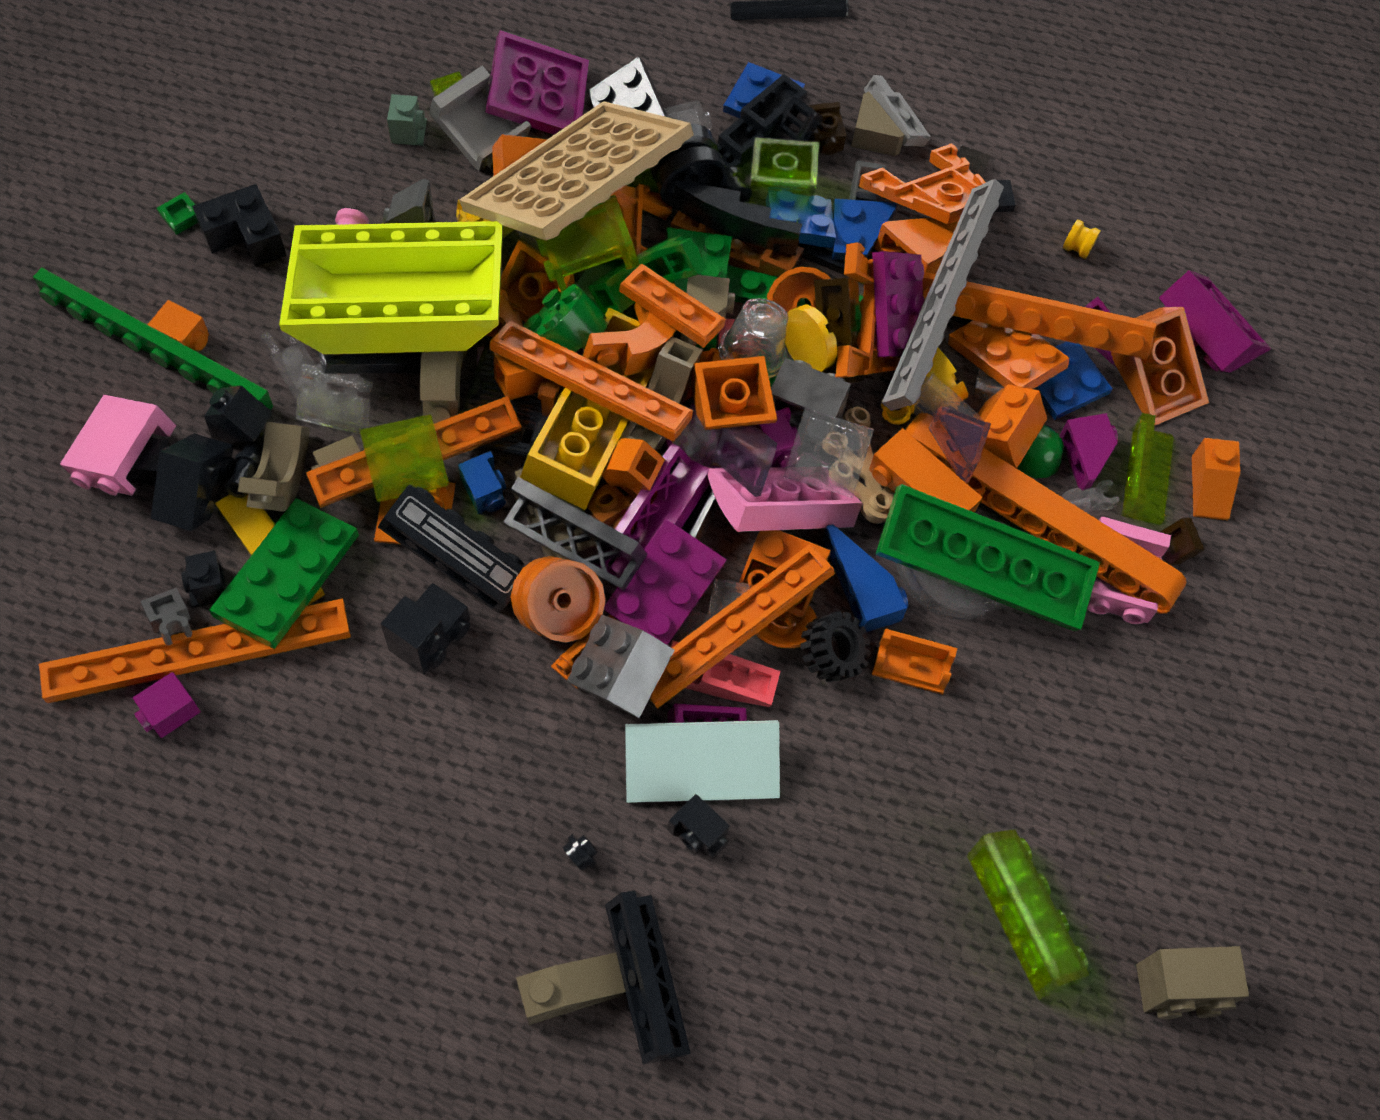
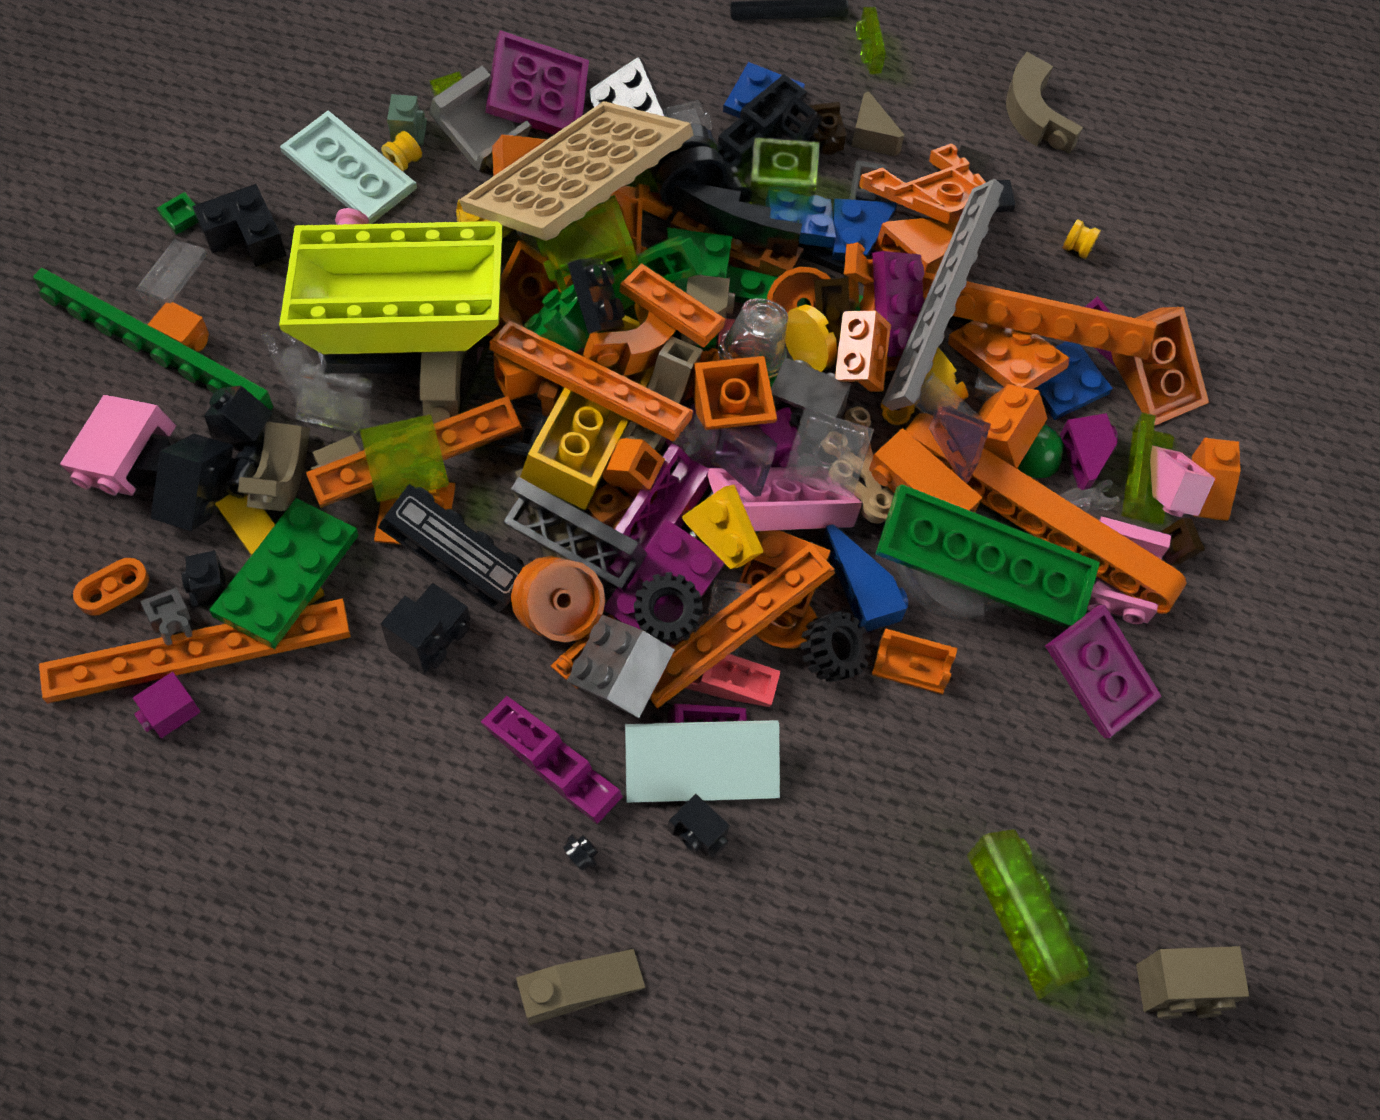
(111, 585): none -> orange plate
(170, 274): none -> clear panel
(348, 167): none -> light aqua tile
(402, 150): none -> yellow wheel
(411, 205): dark grey slope -> none
(483, 483): blue brick -> none
(552, 759): none -> magenta slope
(596, 294): none -> black plate
(640, 978): black fence -> none
(664, 586): none -> black tyre
(725, 527): none -> yellow wing
(863, 349): none -> orange bracket
(873, 47): none -> clear neon green plate
(899, 112): light grey hinge -> none
(1030, 112): none -> dark tan arch
(1103, 671): none -> magenta tile
(1178, 482): none -> bright pink slope
(1215, 323): magenta slope -> none

